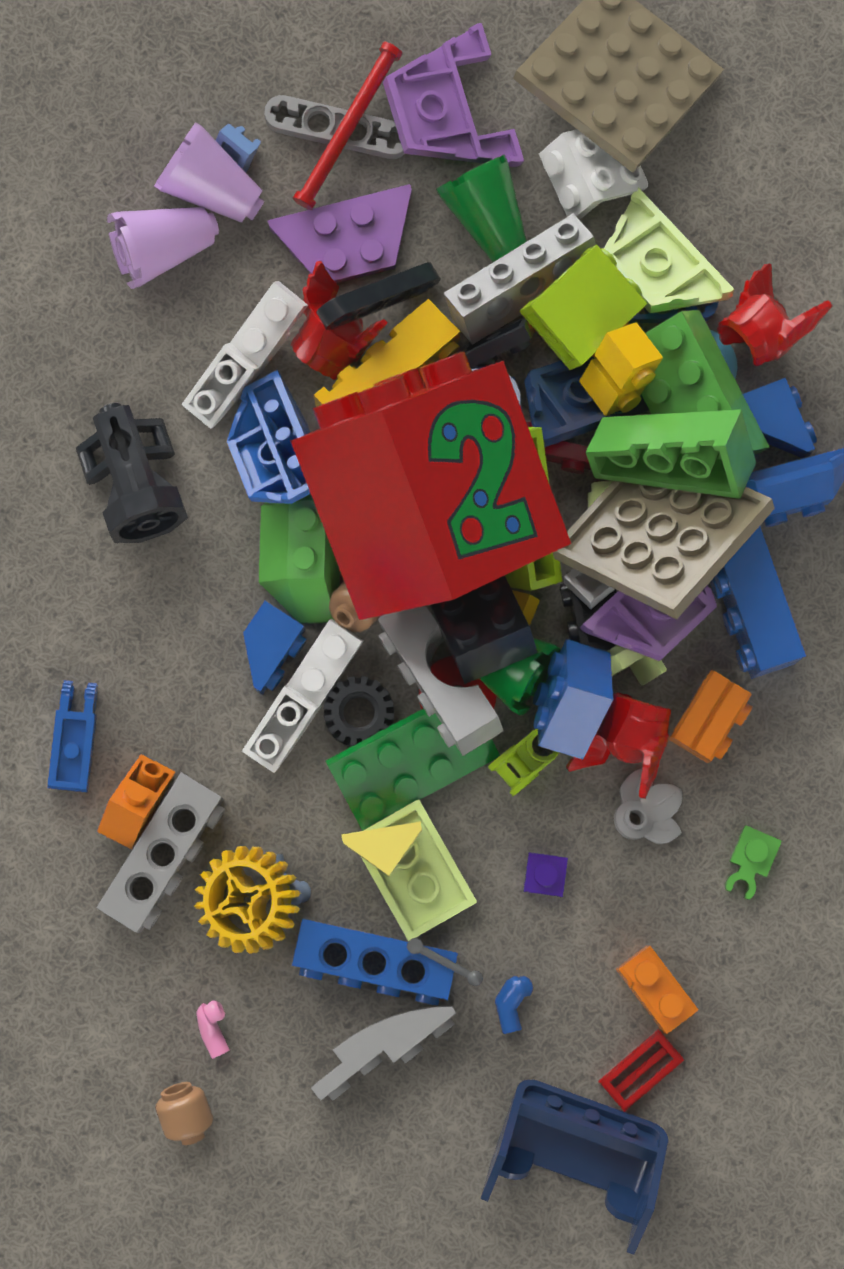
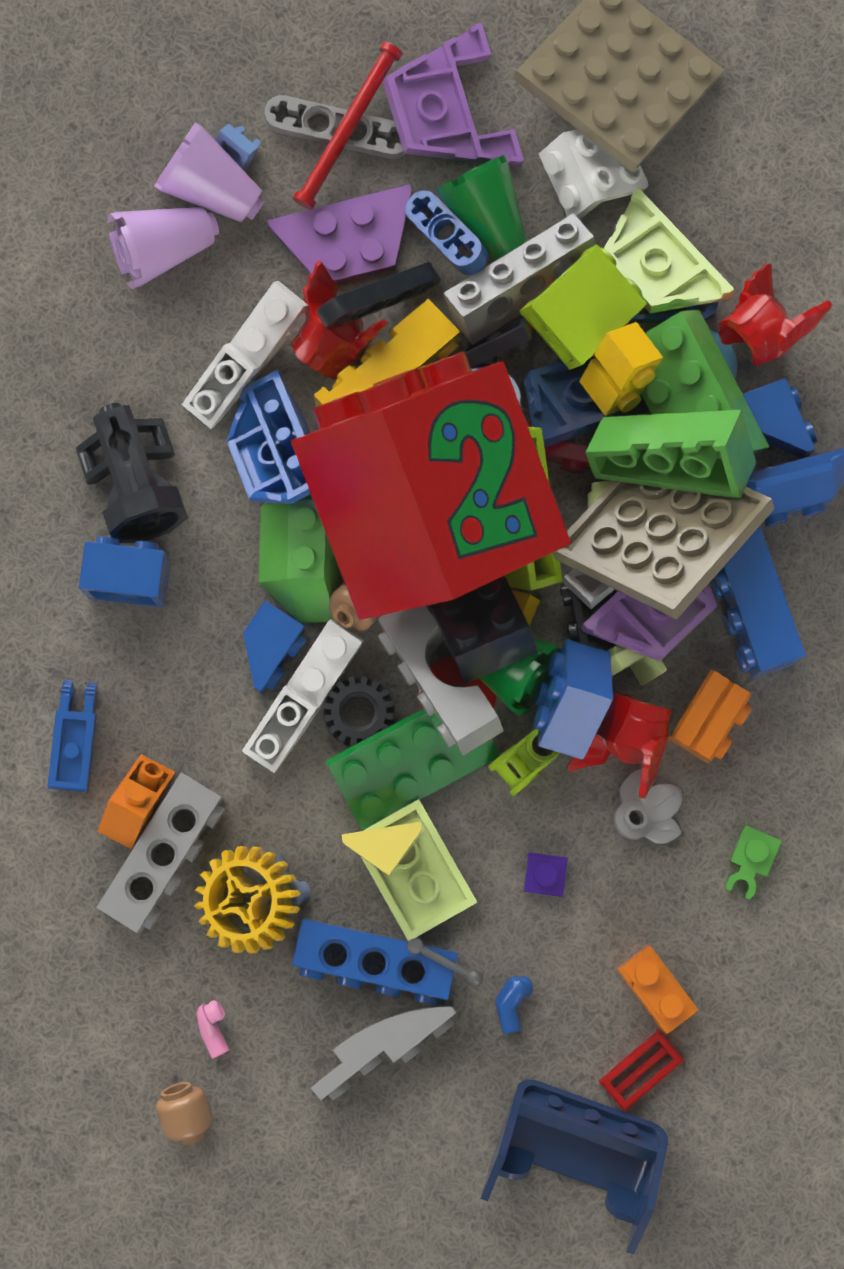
(125, 572): none -> blue brick
(449, 246): none -> beam

